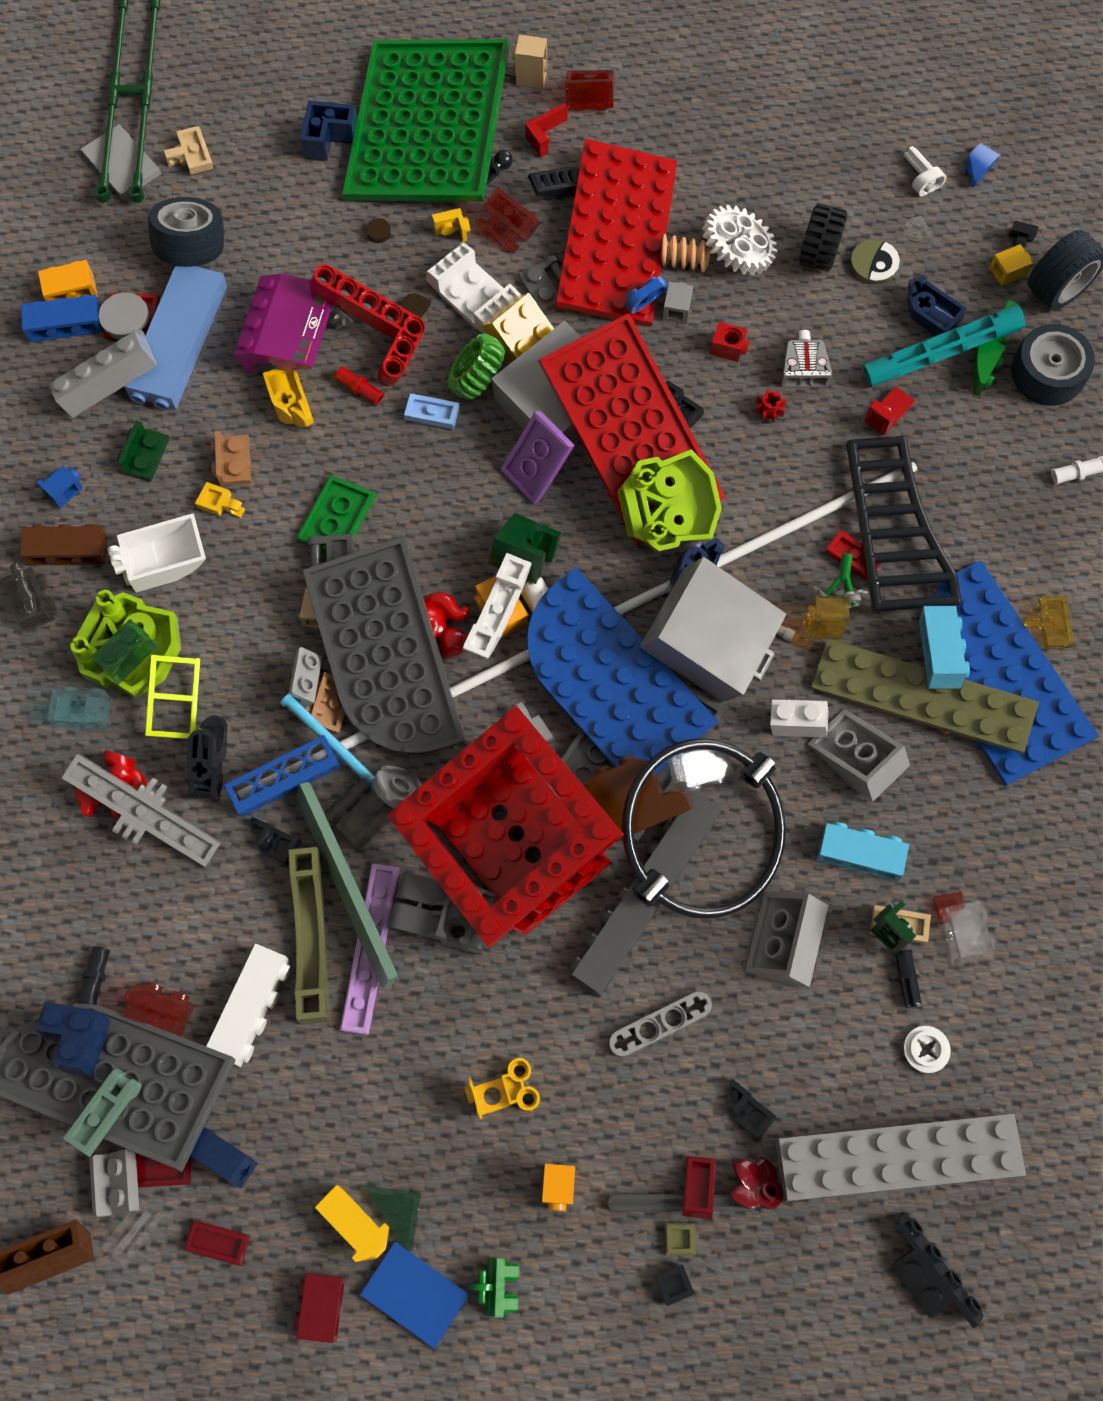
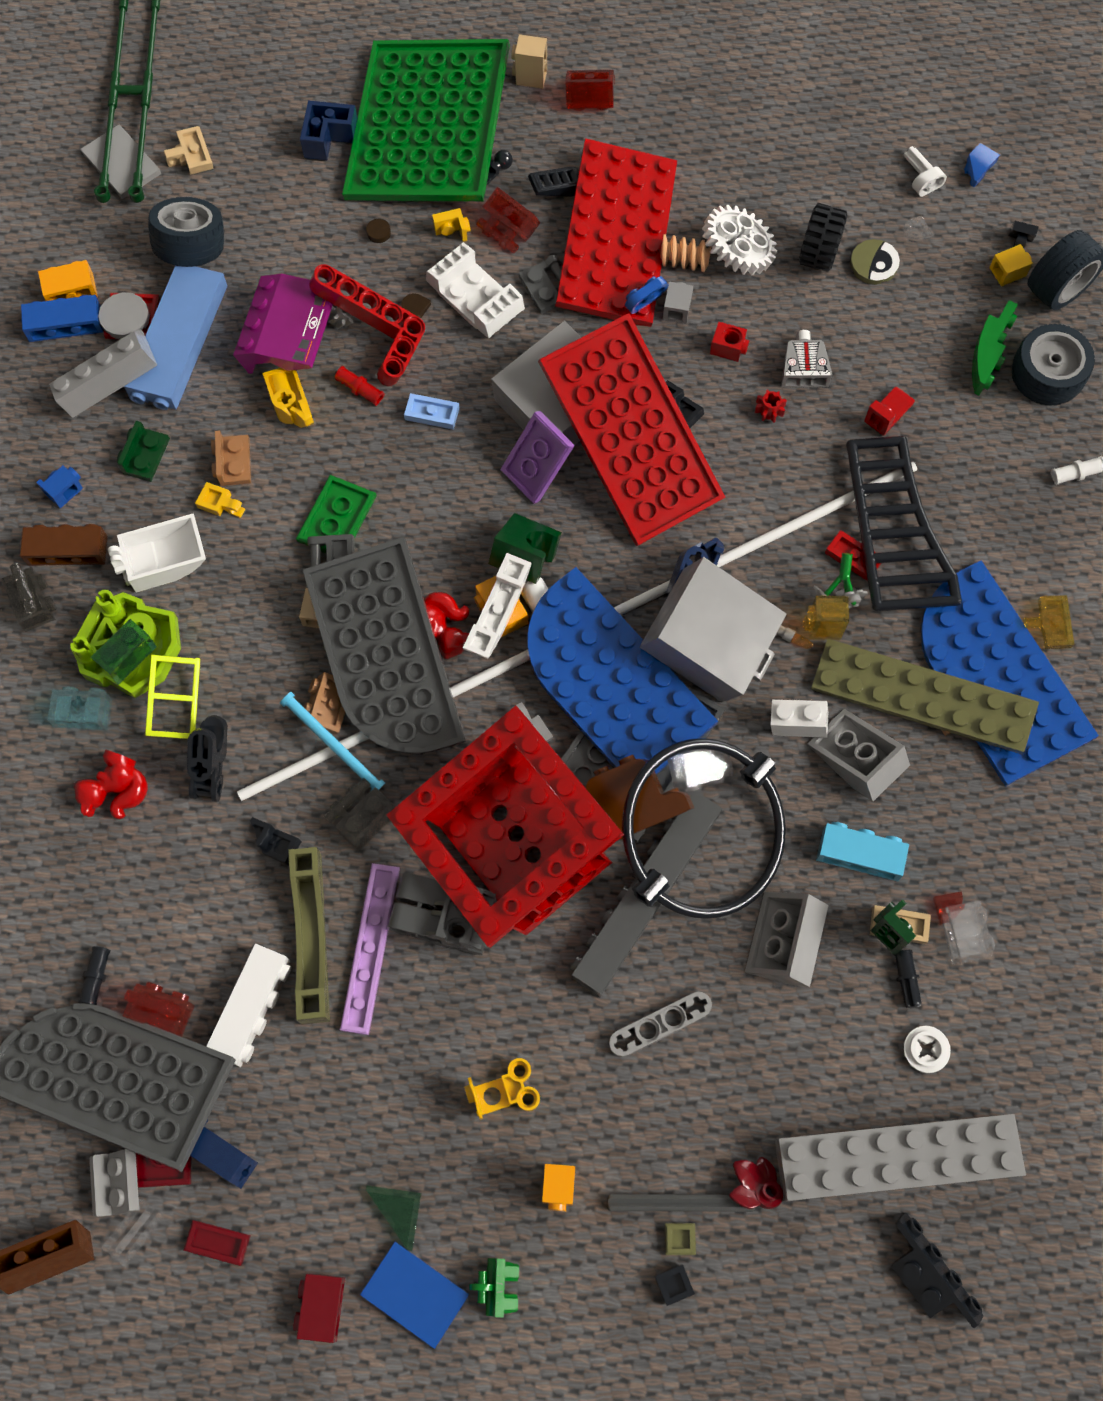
(79, 1035): dark blue brick -> none
(102, 1112): sand green plate -> none
(141, 810): light grey hinge -> none
(287, 785): blue fence -> none
(305, 677): light grey bracket -> none
(346, 886): sand green tile -> none
(354, 1224): yellow piece -> none
(394, 785): light grey tile -> none
(476, 366): bright green gear -> none
(518, 326): brick -> none
(536, 128): red bracket -> none
(690, 497): lime brick -> none
(699, 1187): dark red tile -> none
(749, 1112): black slope -> none
(938, 309): dark blue piece -> none
(943, 647): medium azure brick -> none
(944, 345): teal piece -> none

